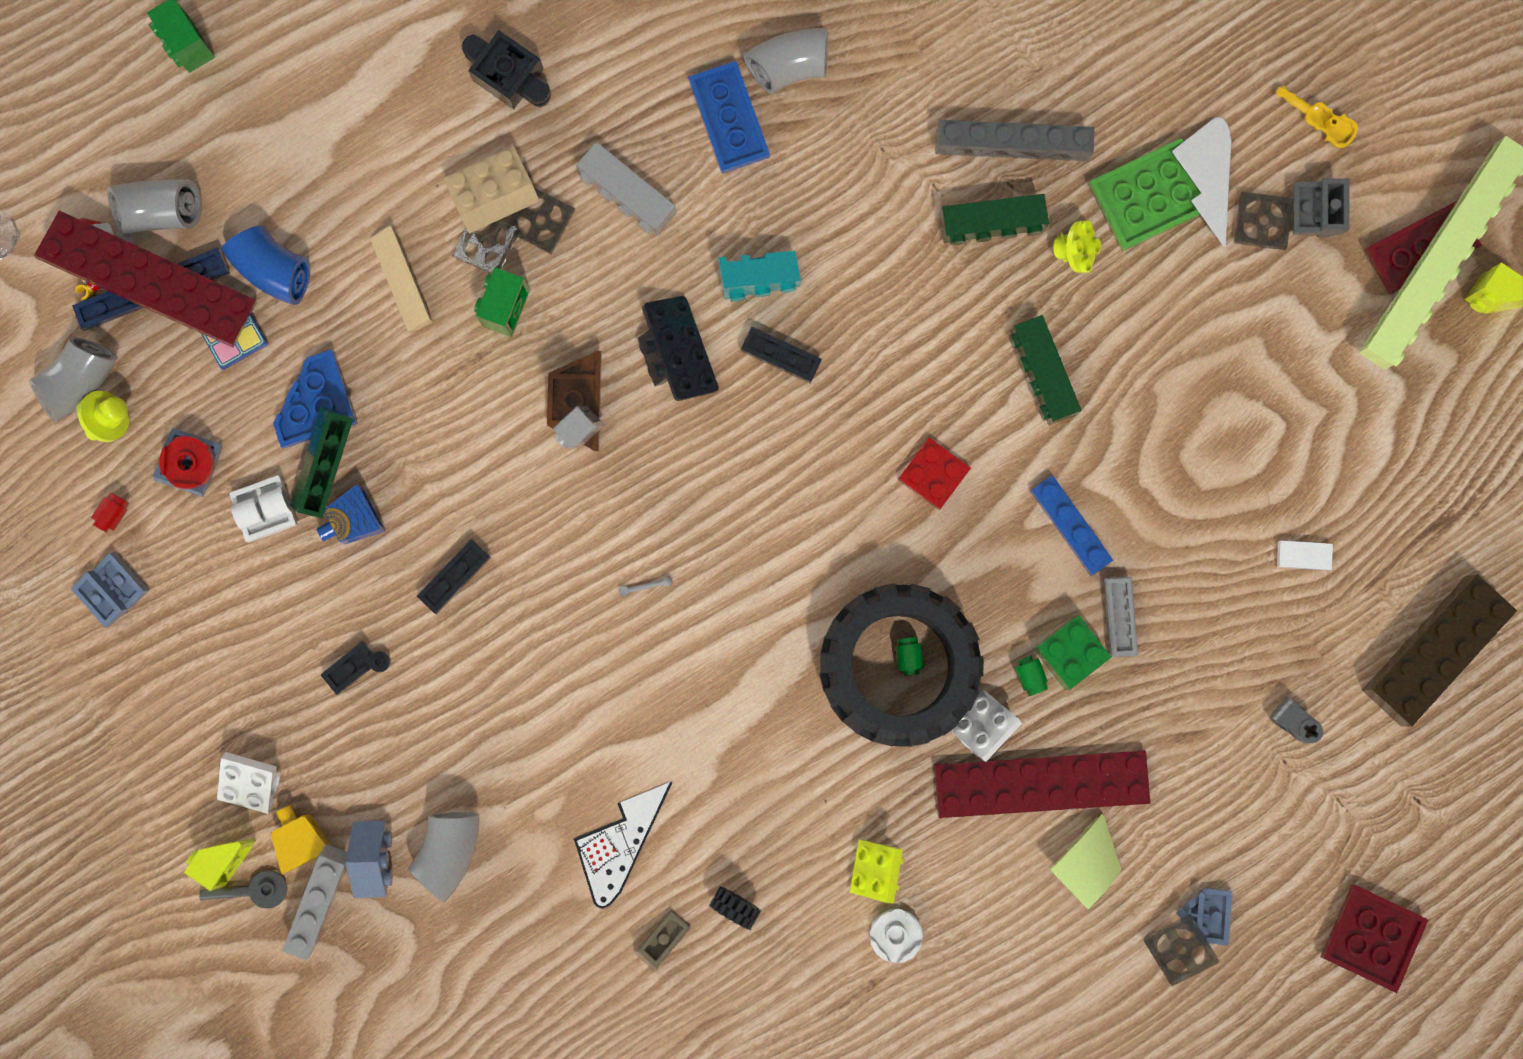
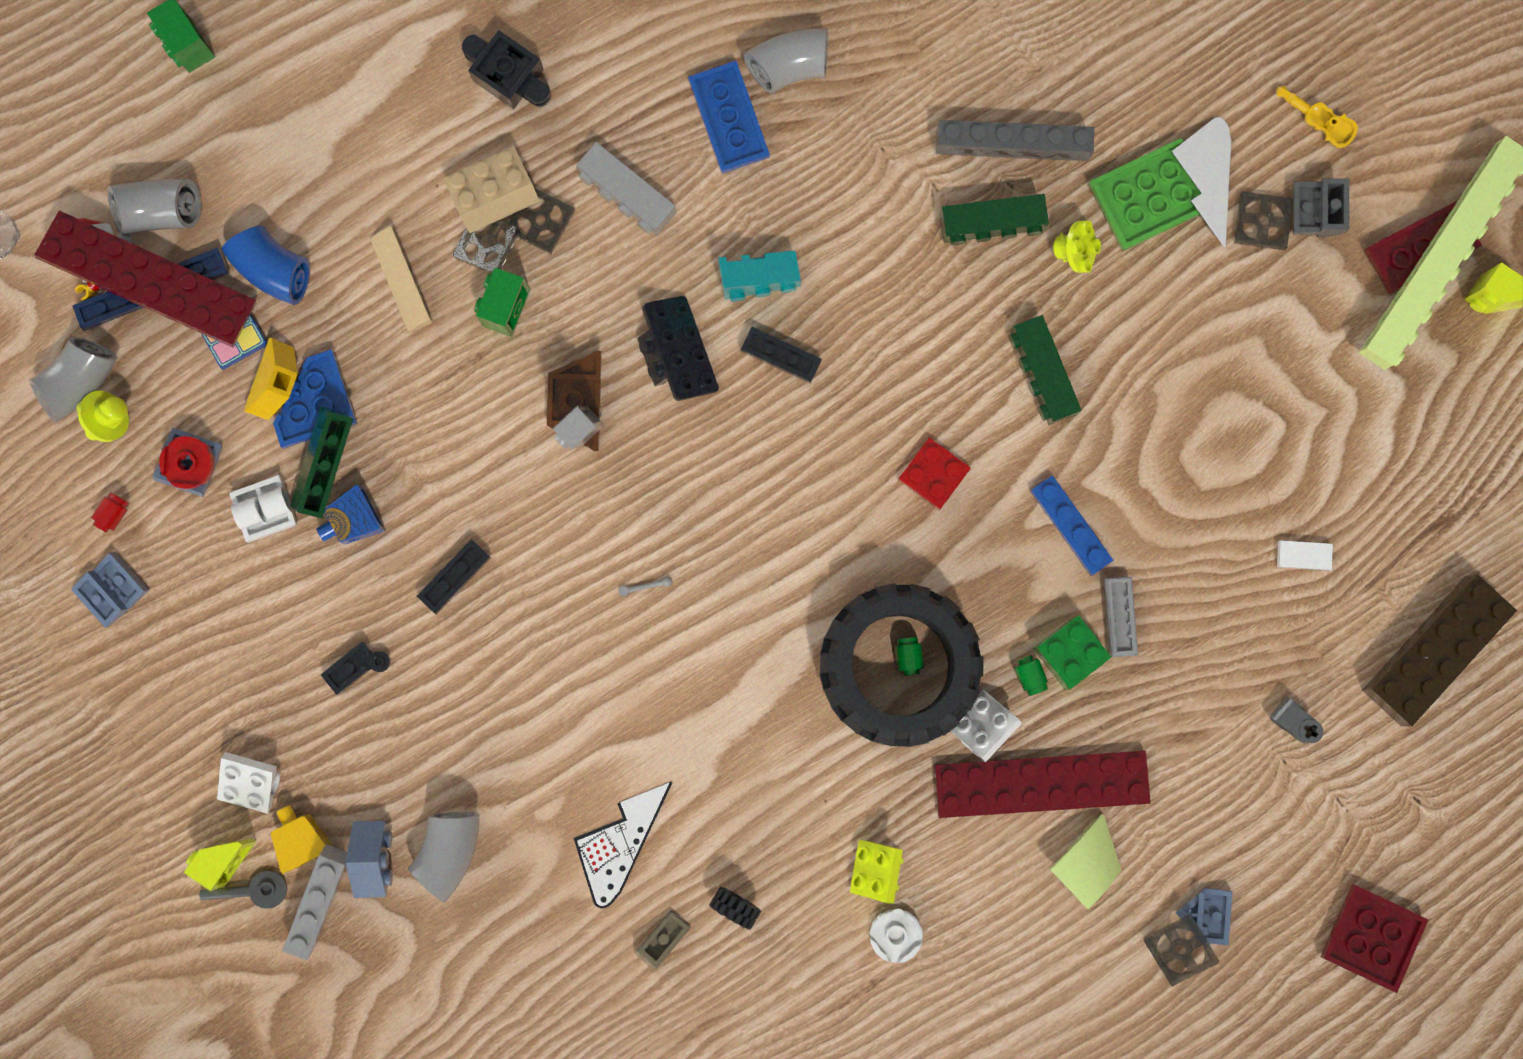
(273, 380): none -> yellow slope

